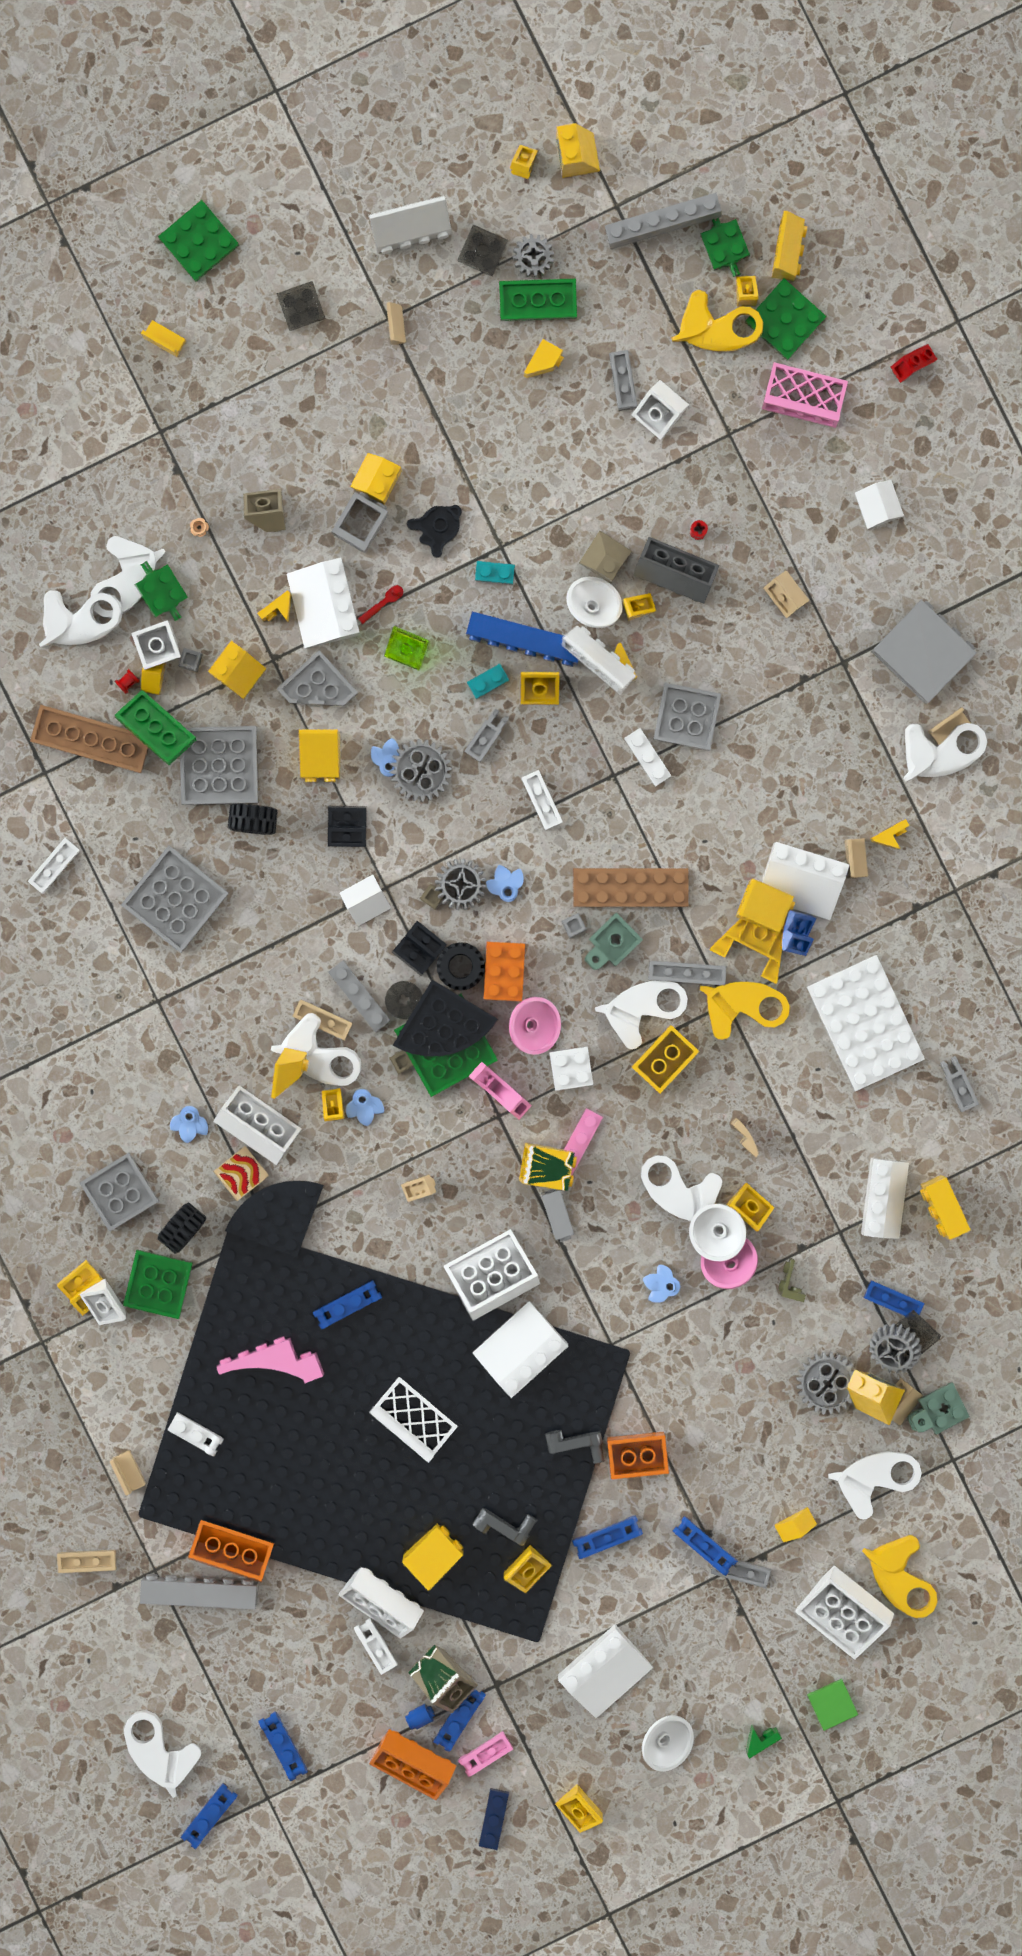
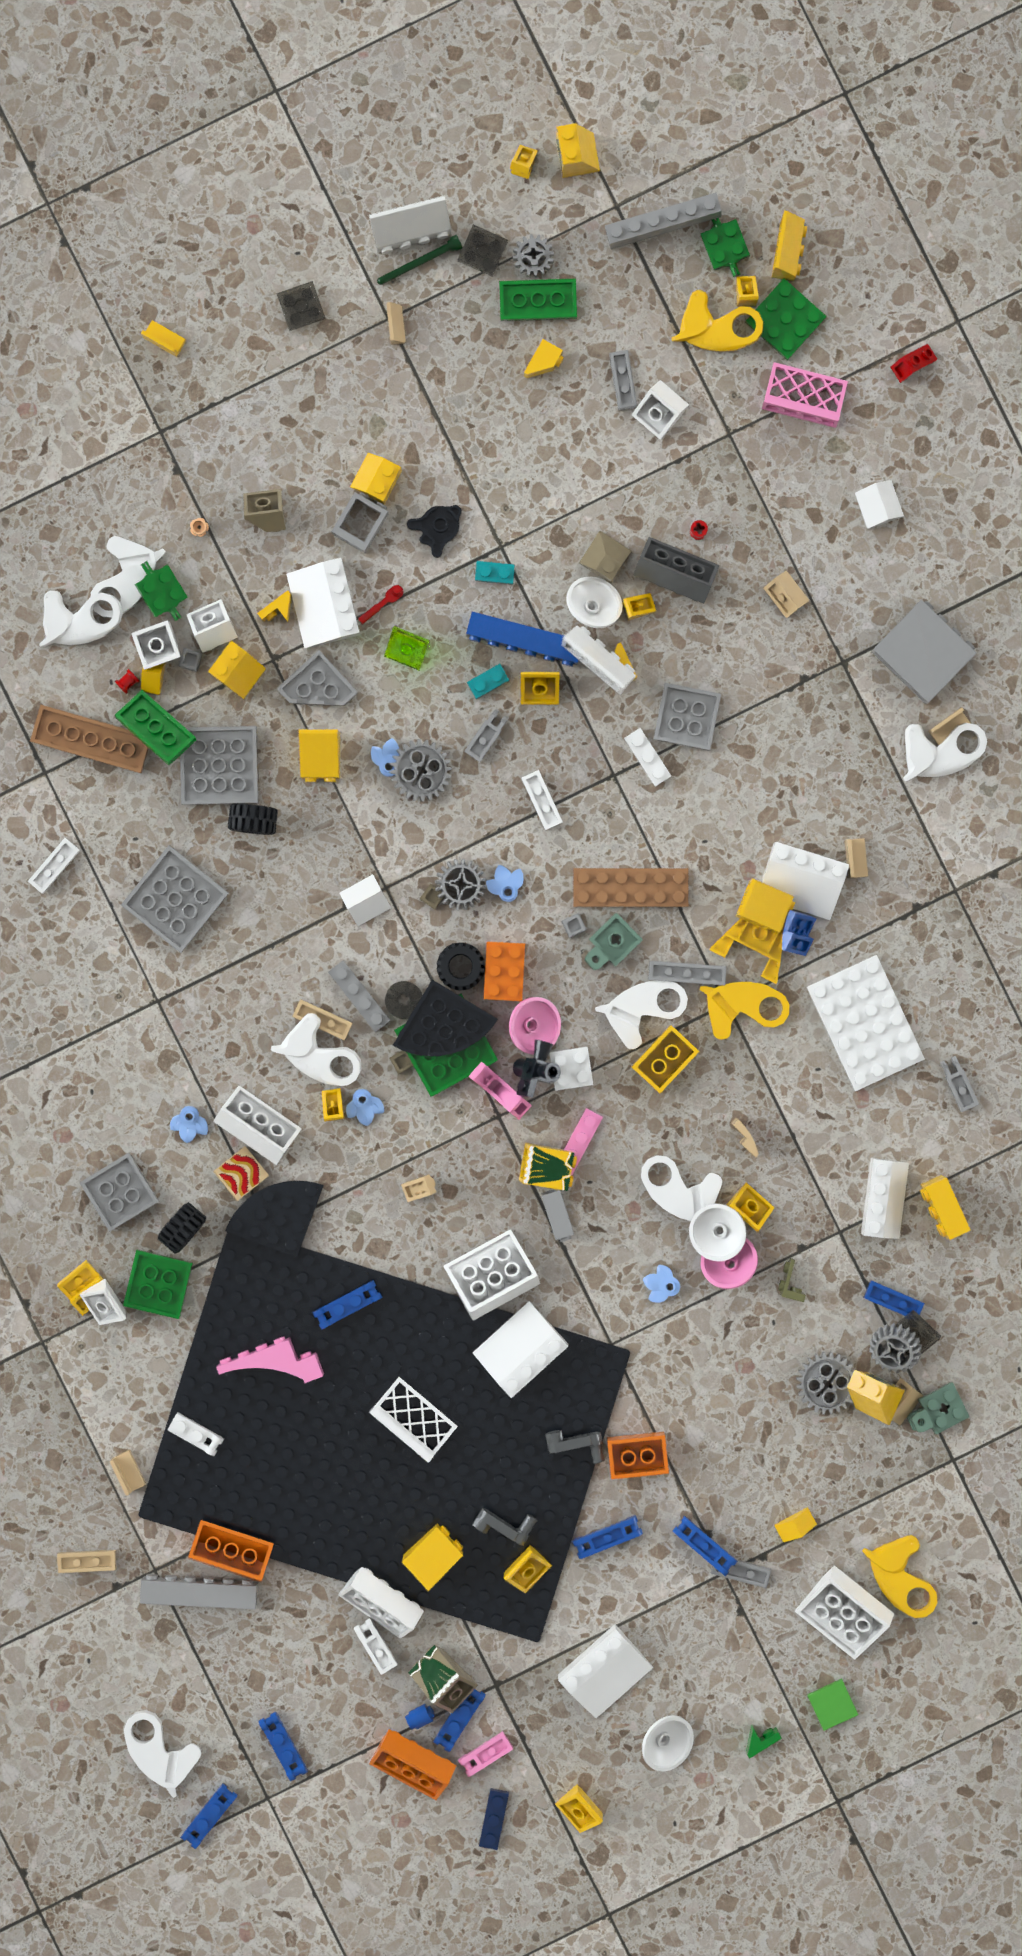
(198, 240): green plate -> none
(212, 626): none -> white slope
(288, 1070): yellow slope -> none
(347, 826): black slope -> none
(419, 948): black slope -> none
(452, 244): none -> dark green piece
(535, 1069): none -> black brick
(871, 1471): white animal -> none
(886, 837): yellow slope -> none

